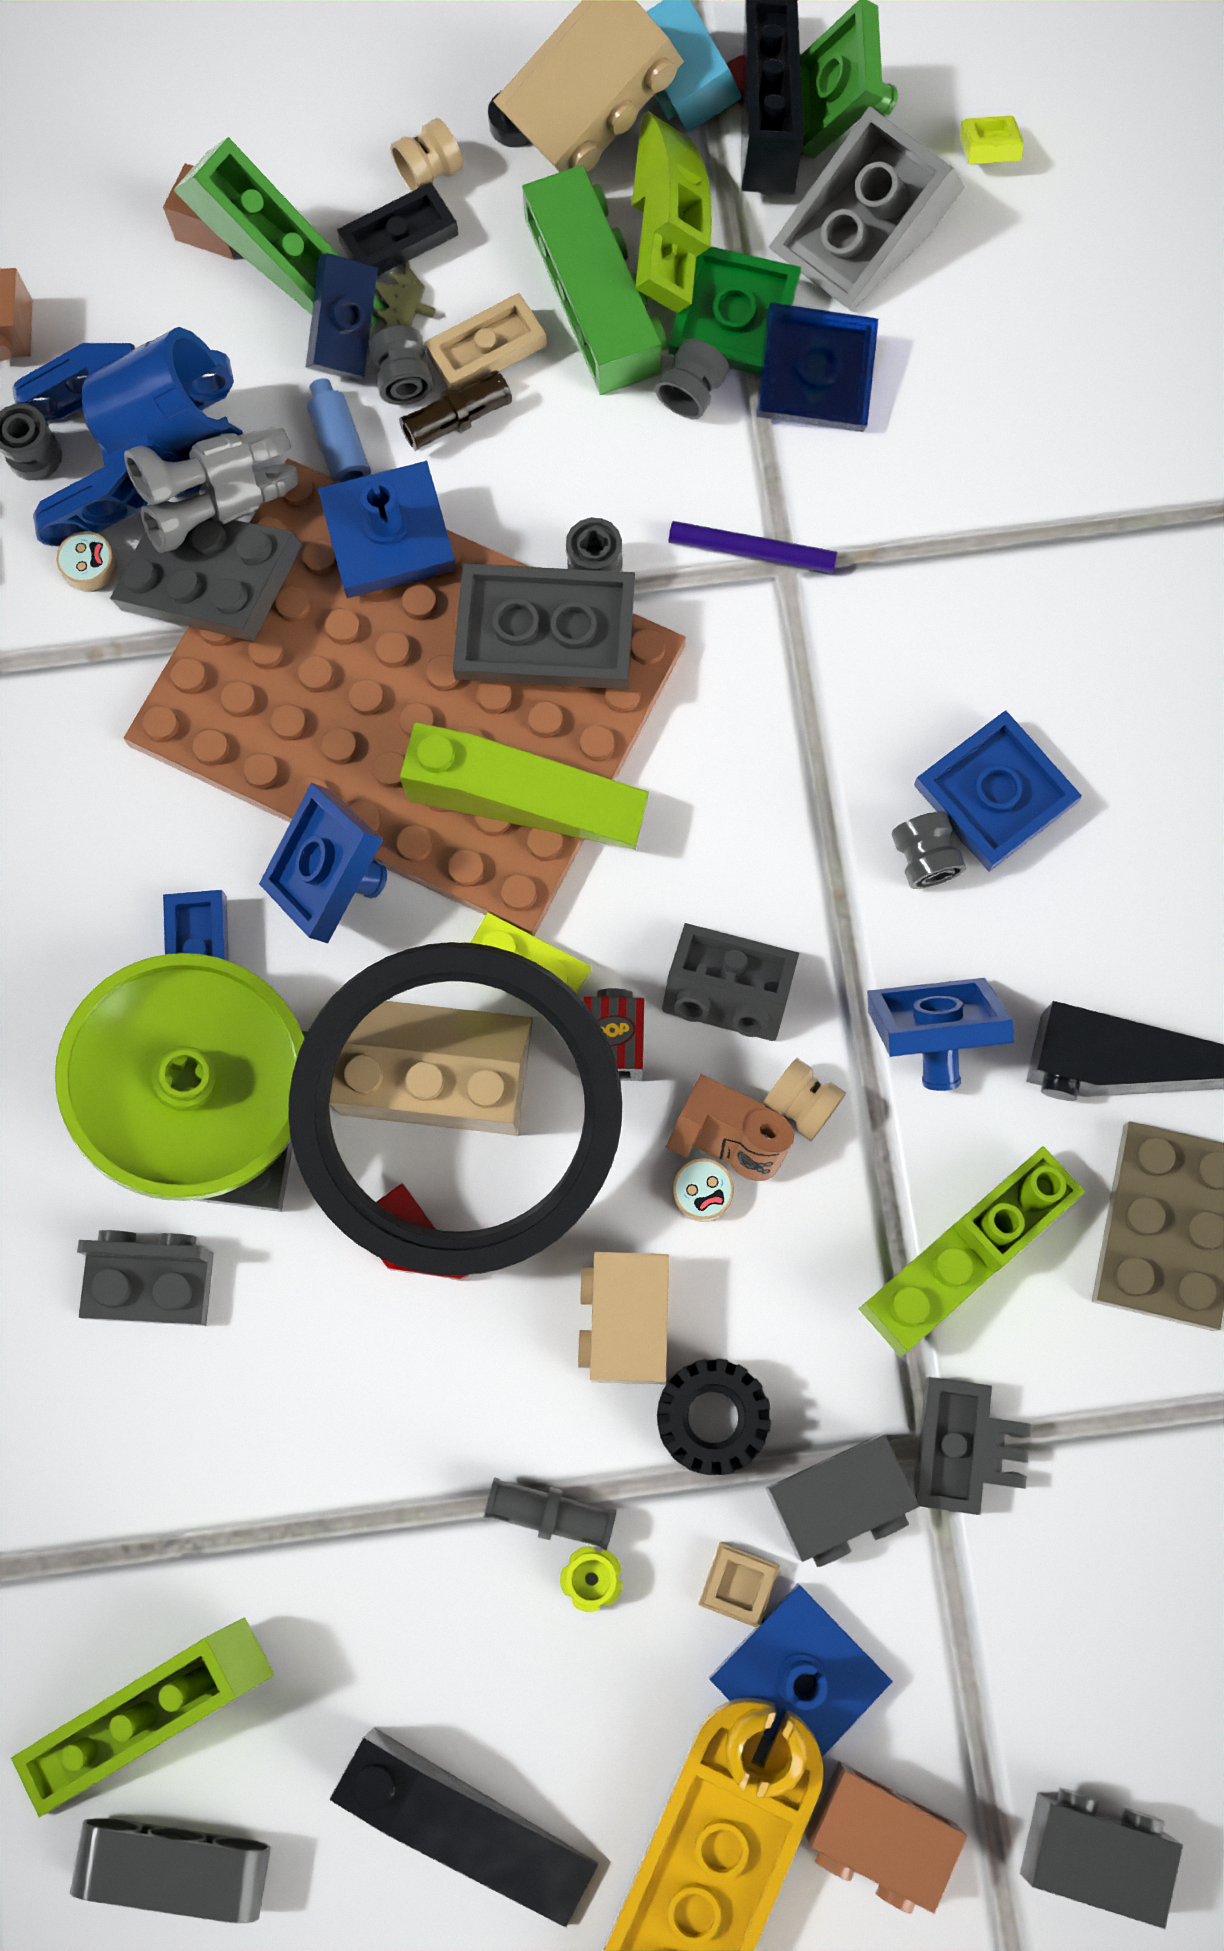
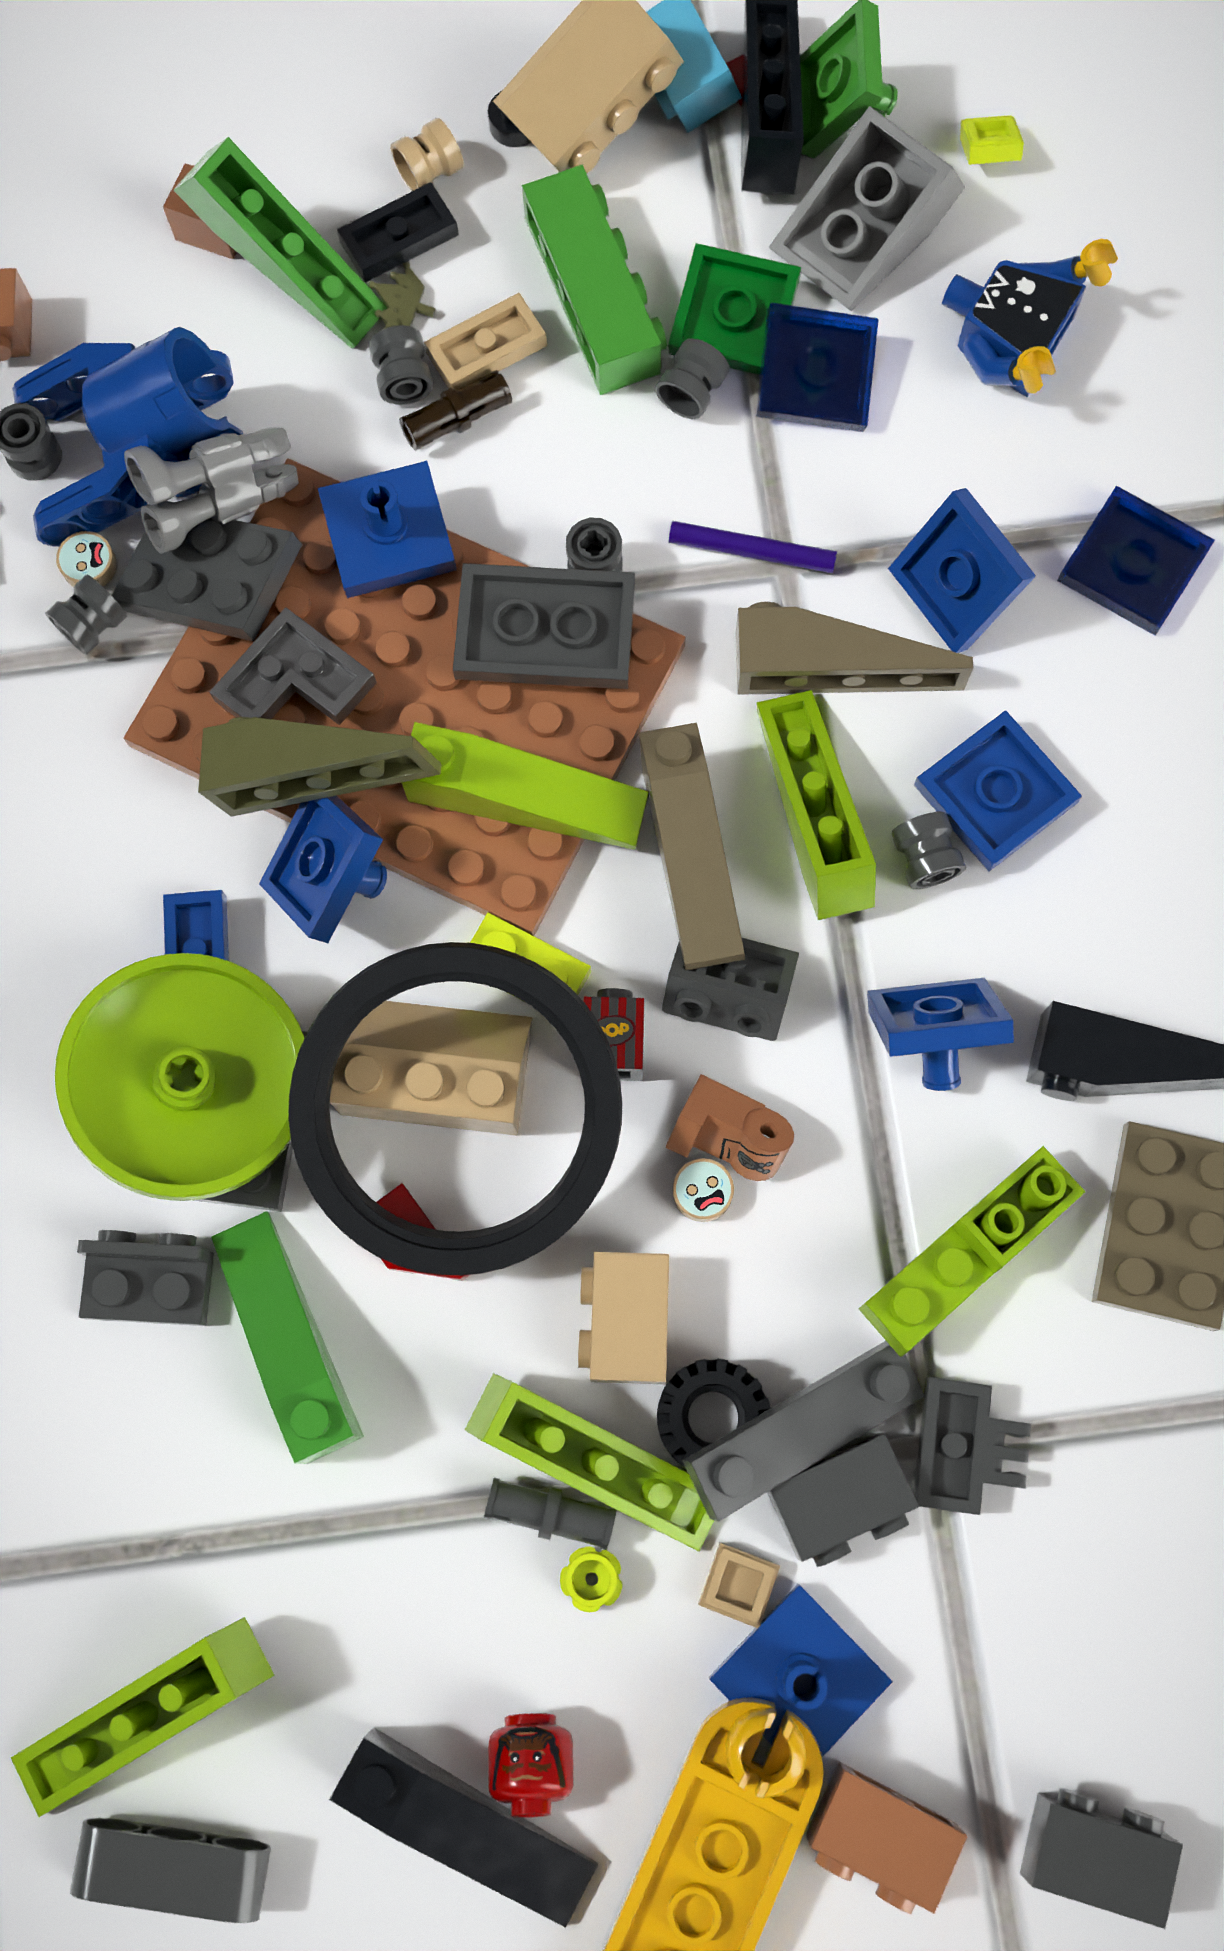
(86, 614): none -> dark grey wheel
(282, 763): none -> olive slope
(285, 1341): none -> bright green slope
(290, 660): none -> flat silver plate
(336, 432): medium blue cylinder -> none
(341, 317): dark blue plate -> none
(530, 1764): none -> red head
(590, 1460): none -> lime slope
(676, 211): lime slope -> none
(691, 845): none -> dark tan slope
(802, 1430): none -> dark grey plate
(804, 1099): tan wheel -> none
(805, 651): none -> dark tan slope
(818, 807): none -> lime slope
(961, 571): none -> blue tile
(1024, 314): none -> torso
(1135, 560): none -> clear blue tile

